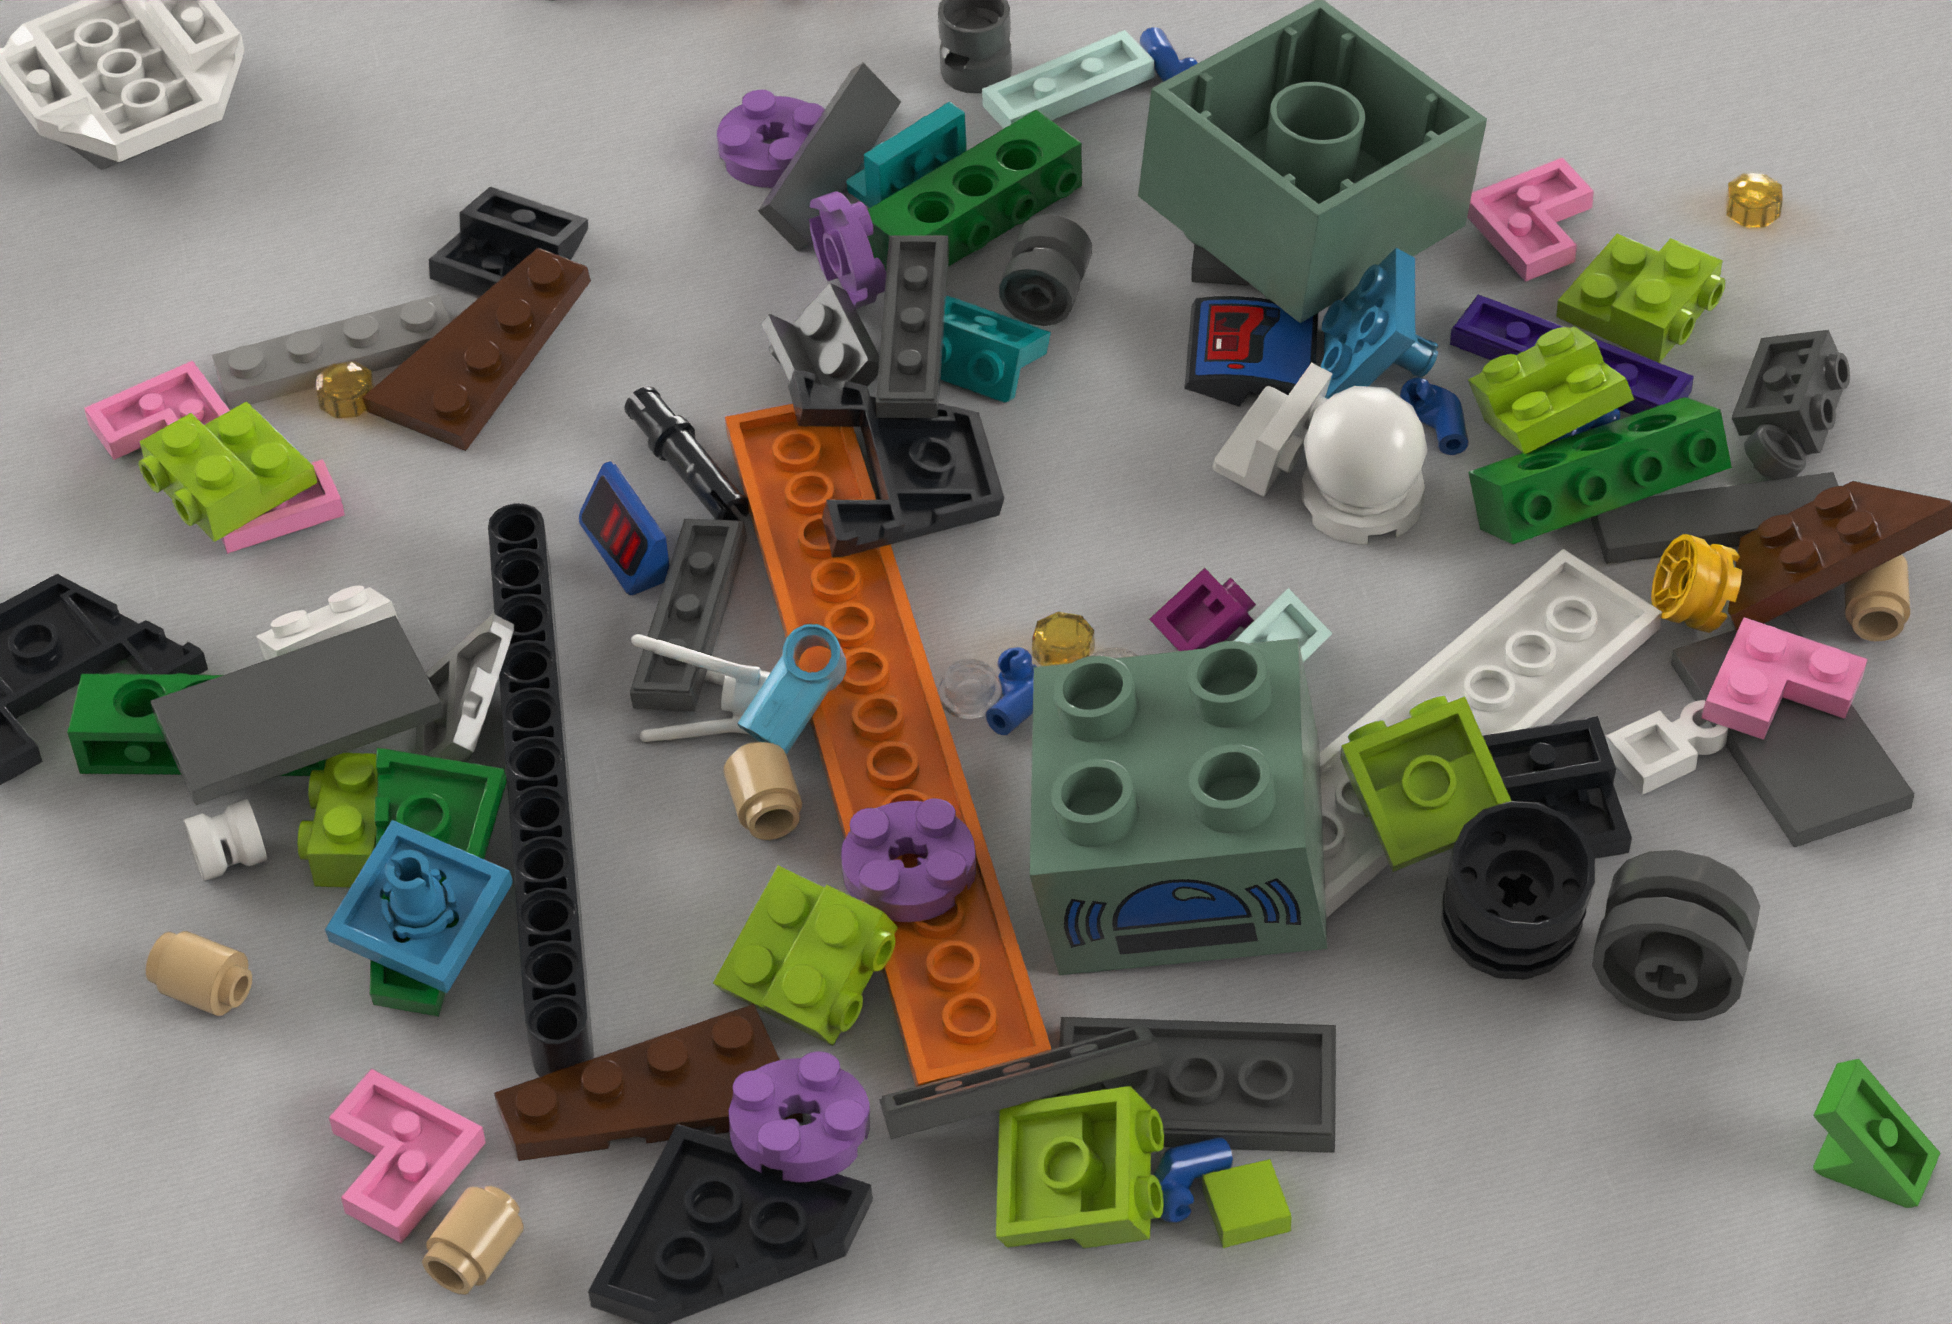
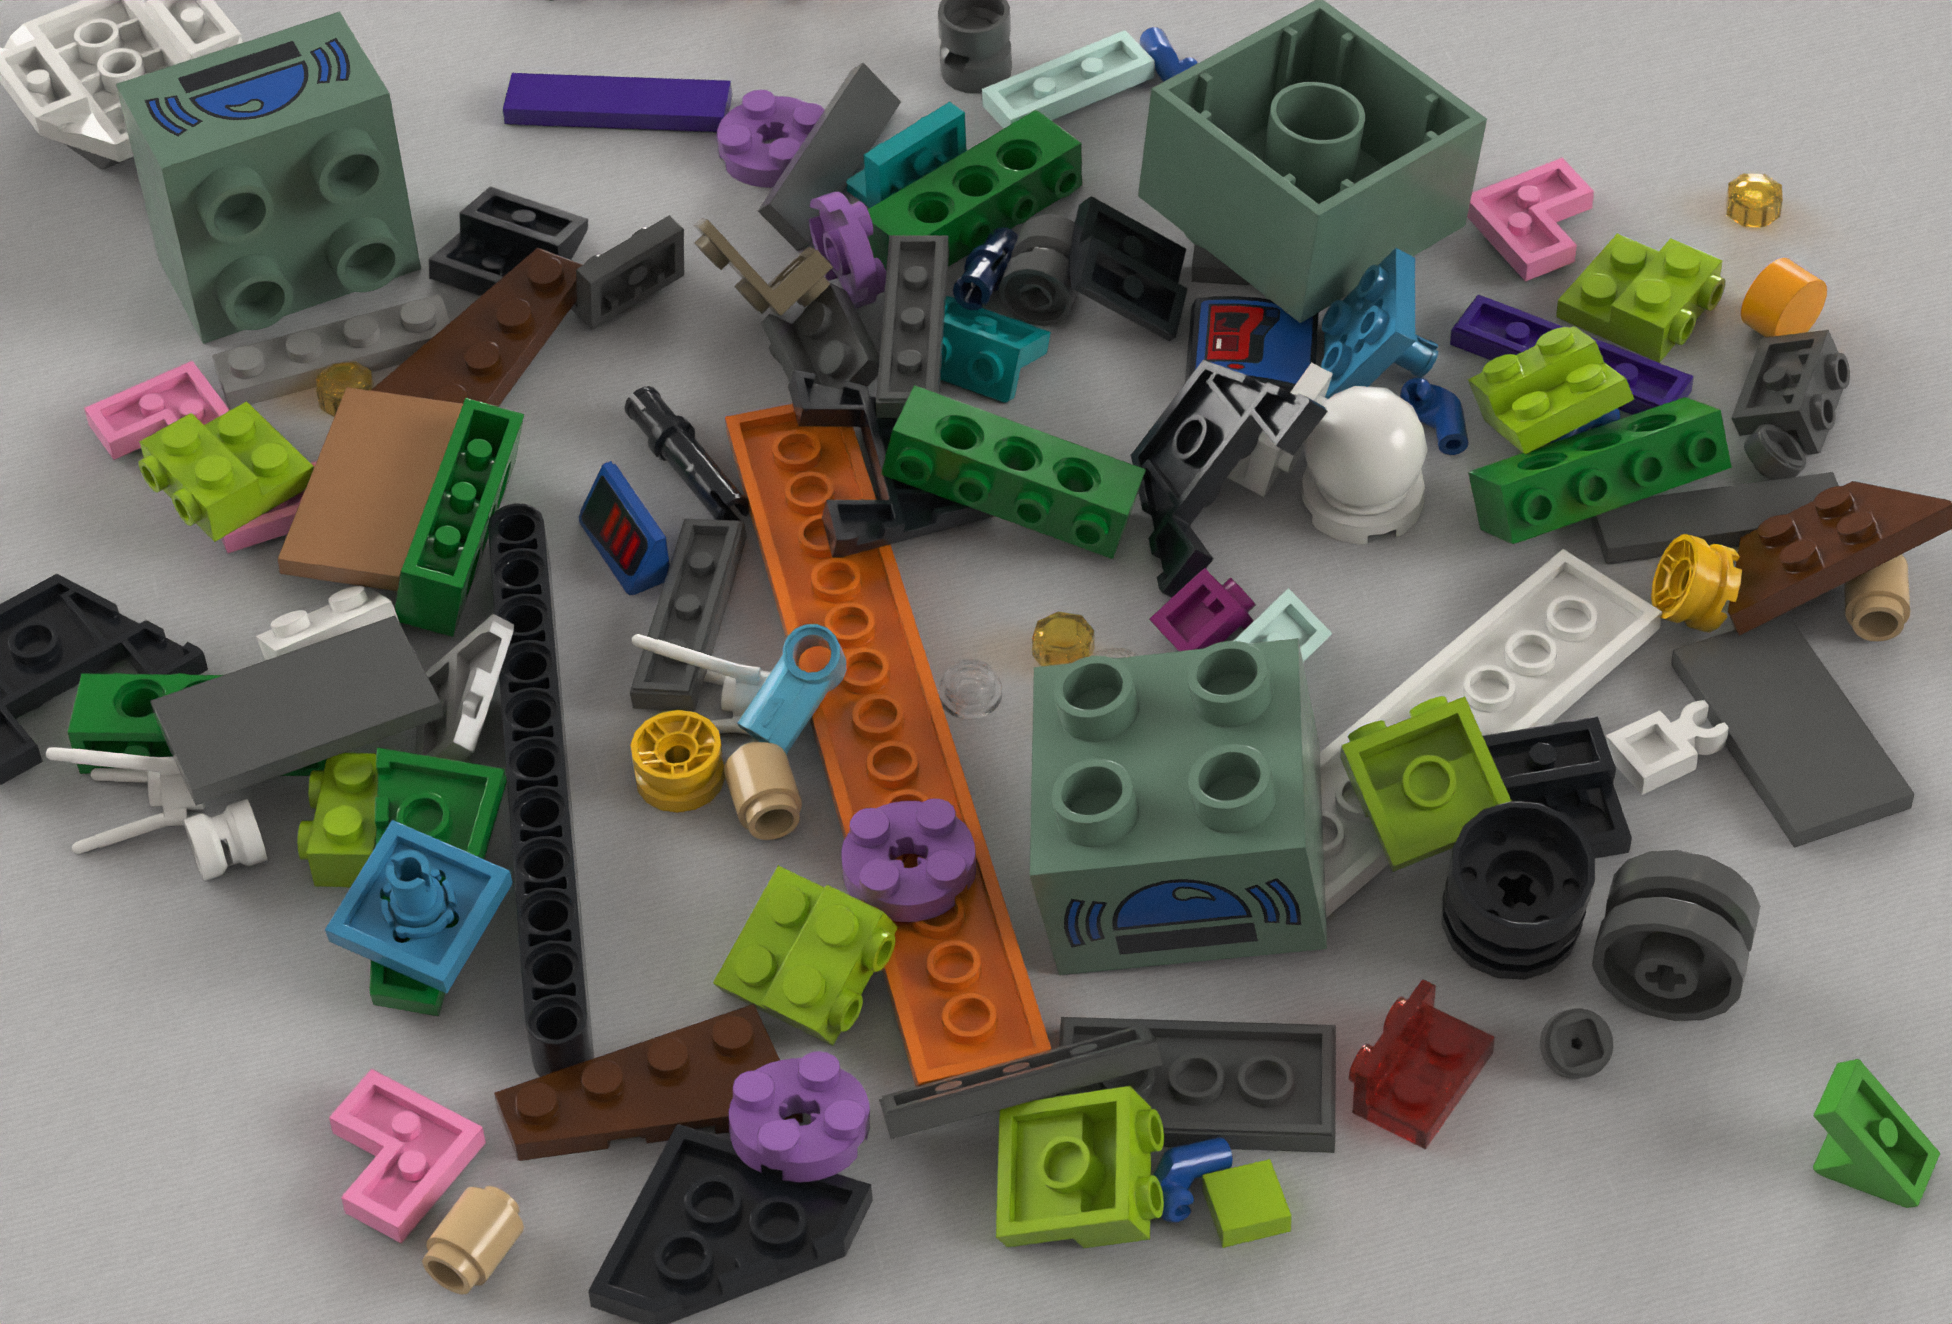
(165, 789): none -> white plant
(199, 972): tan brick -> none
(271, 176): none -> sand green brick
(368, 489): none -> medium nougat tile
(457, 517): none -> green brick
(616, 102): none -> dark purple tile
(629, 272): none -> dark grey bracket
(678, 761): none -> yellow wheel
(799, 282): none -> dark tan bracket
(984, 269): none -> dark blue pin
(1012, 471): none -> green brick
(1017, 691): blue arm -> none
(1127, 268): none -> black slope
(1198, 445): none -> black wing
(1417, 1067): none -> clear red bracket
(1576, 1043): none -> dark grey tile
(1776, 665): bright pink plate -> none
(1783, 300): none -> light orange piece

